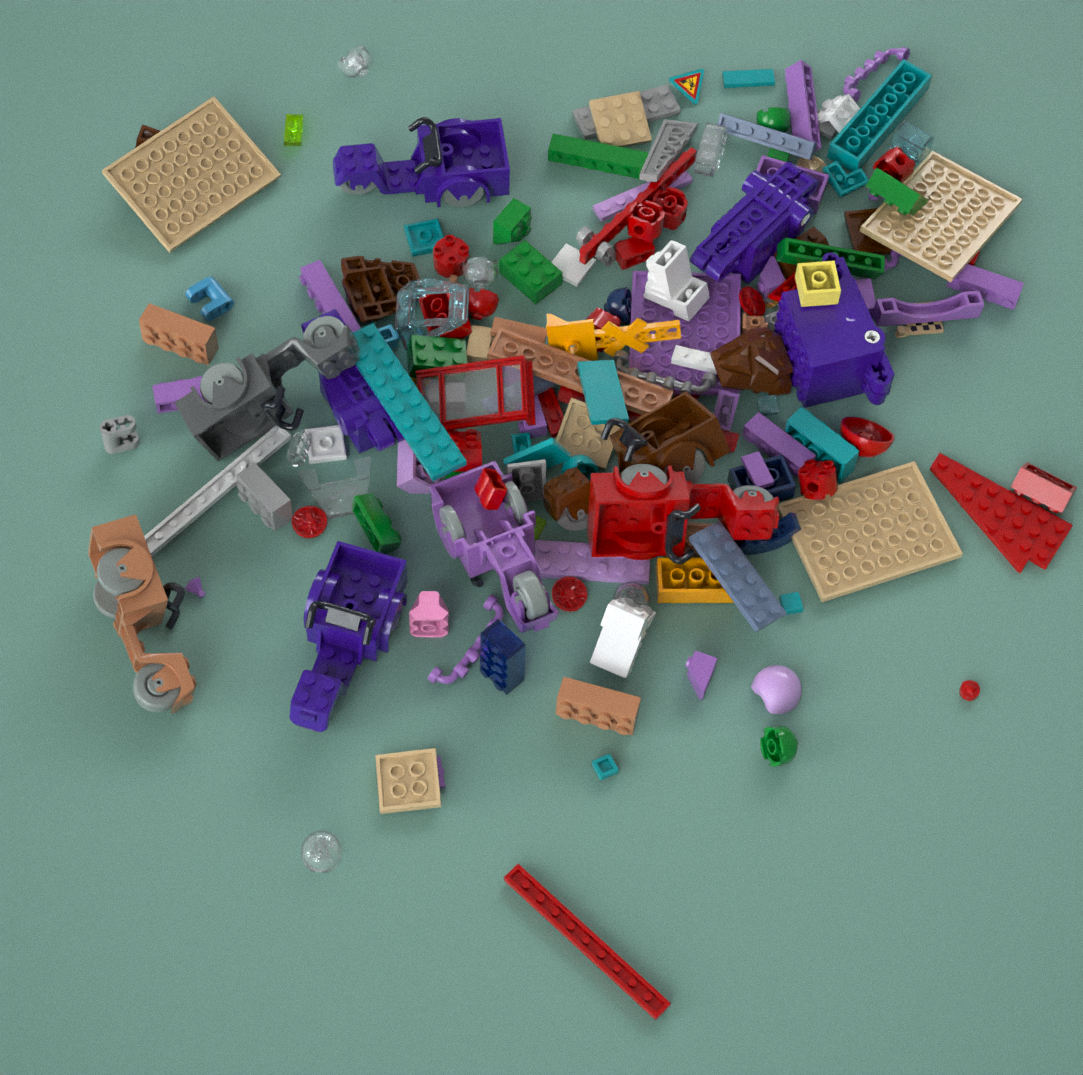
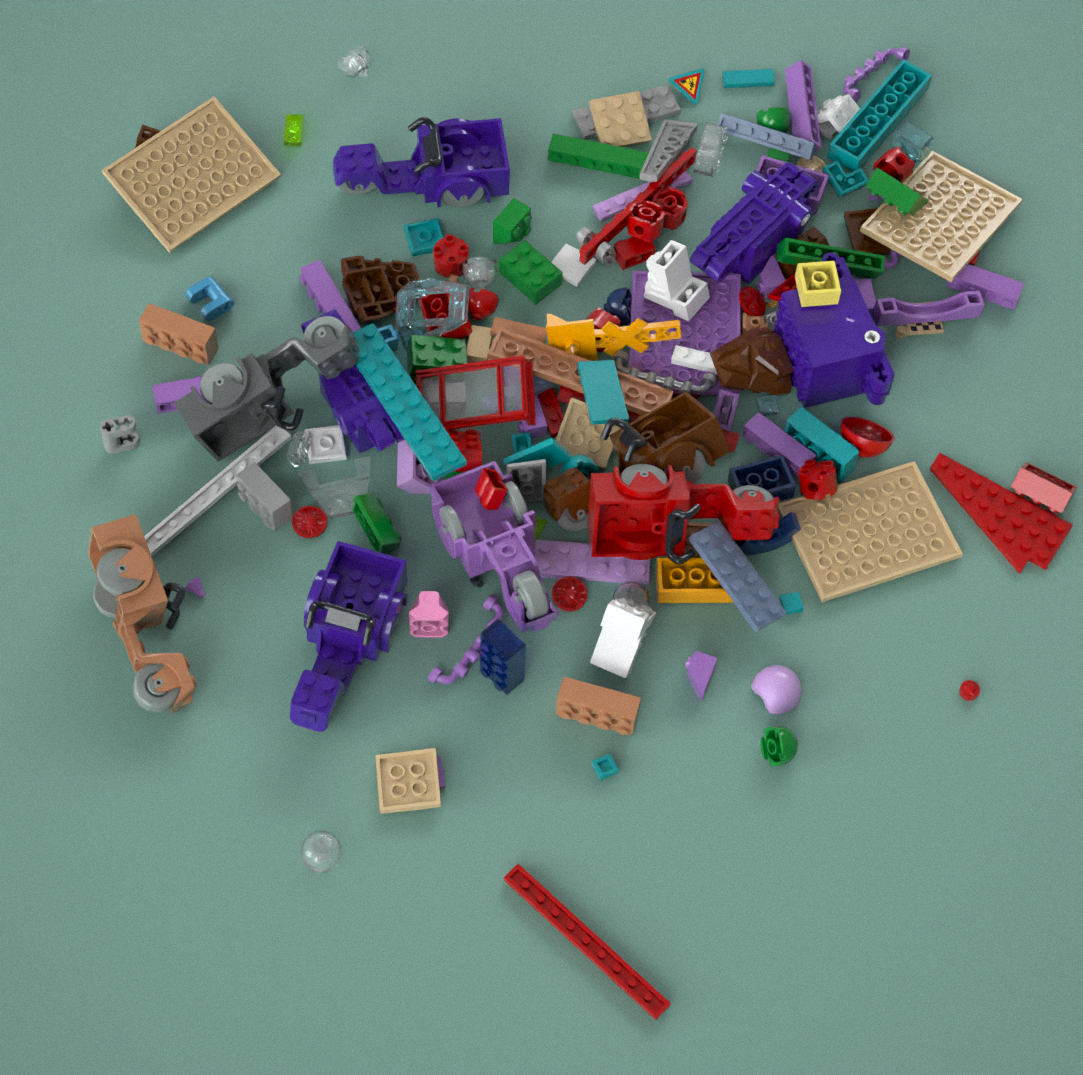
(757, 470): medium lavender tile -> none

